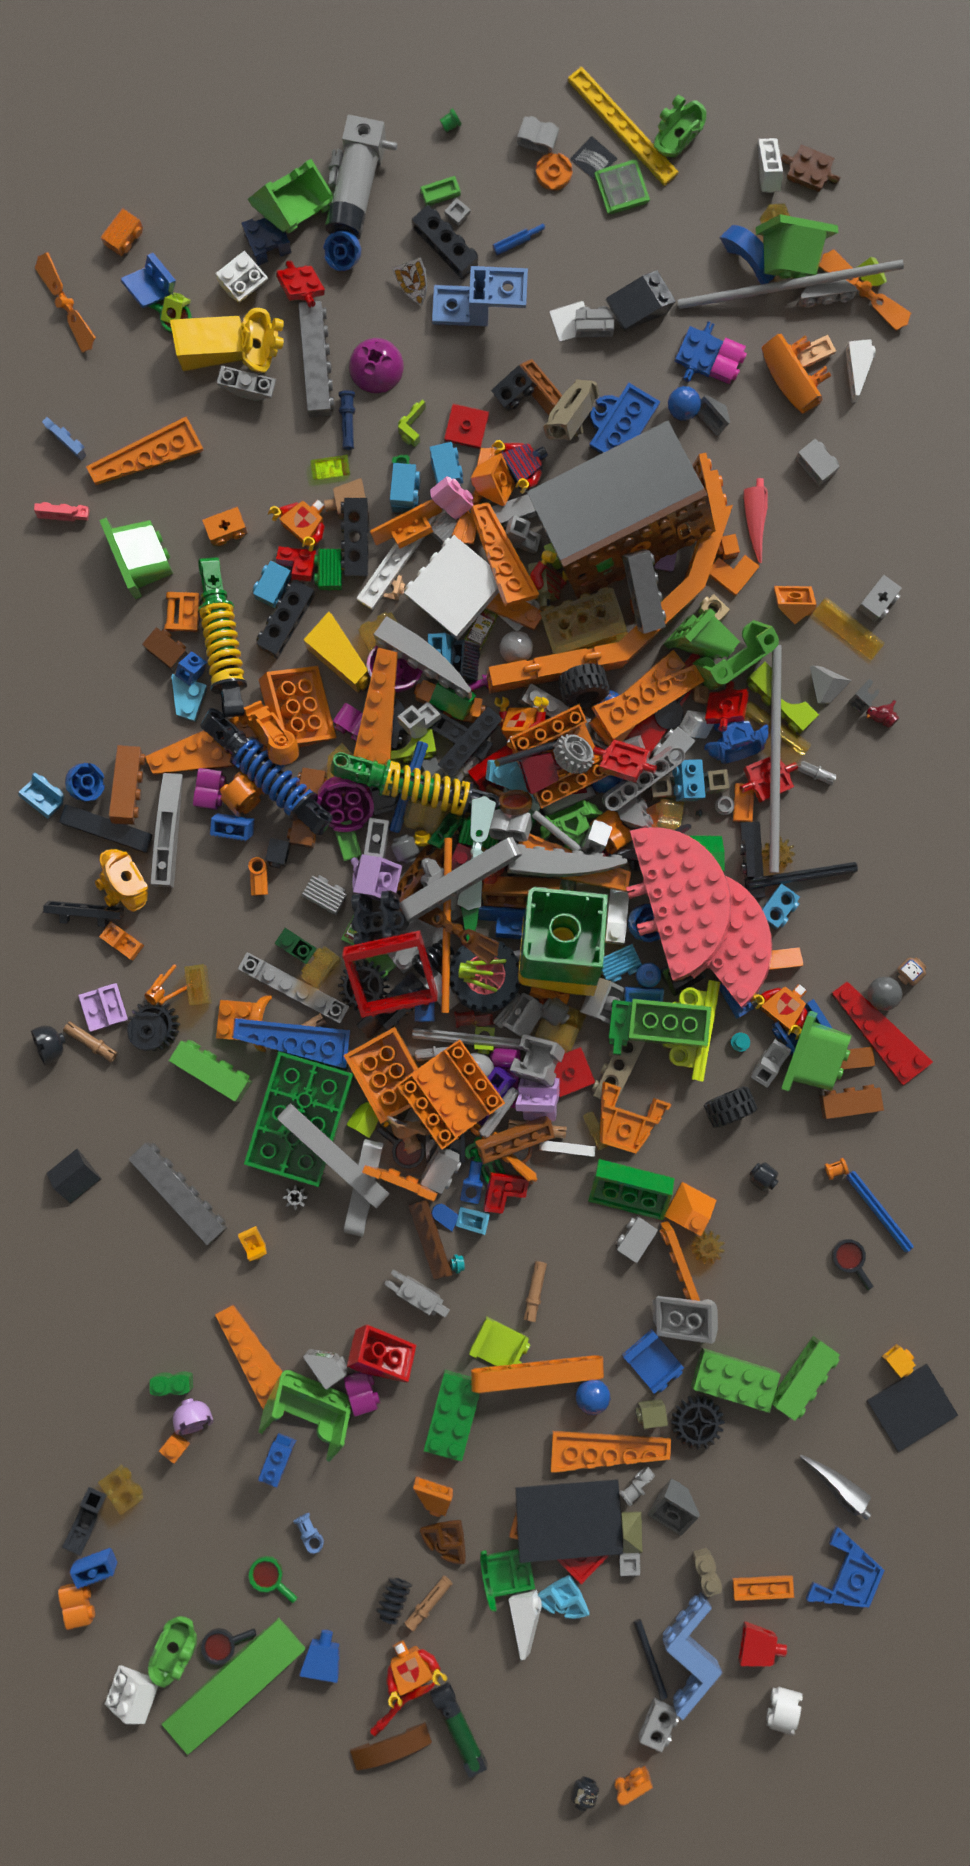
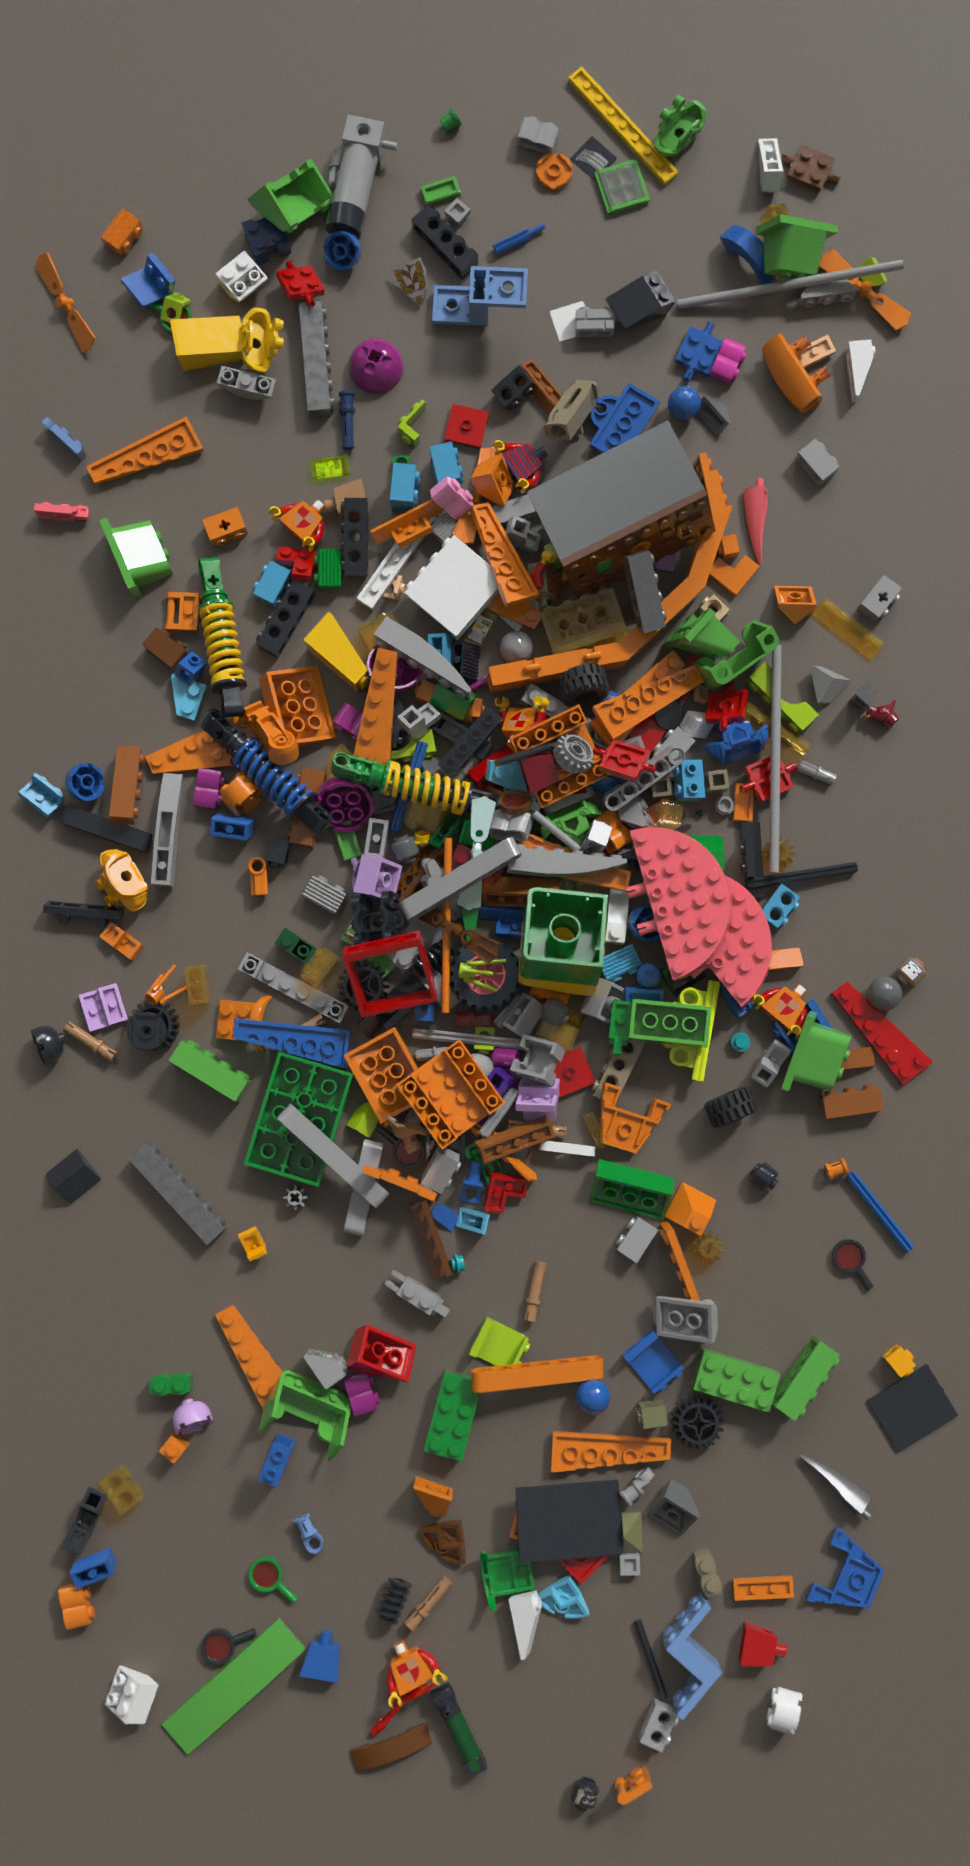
(168, 1666): bright green piece -> none

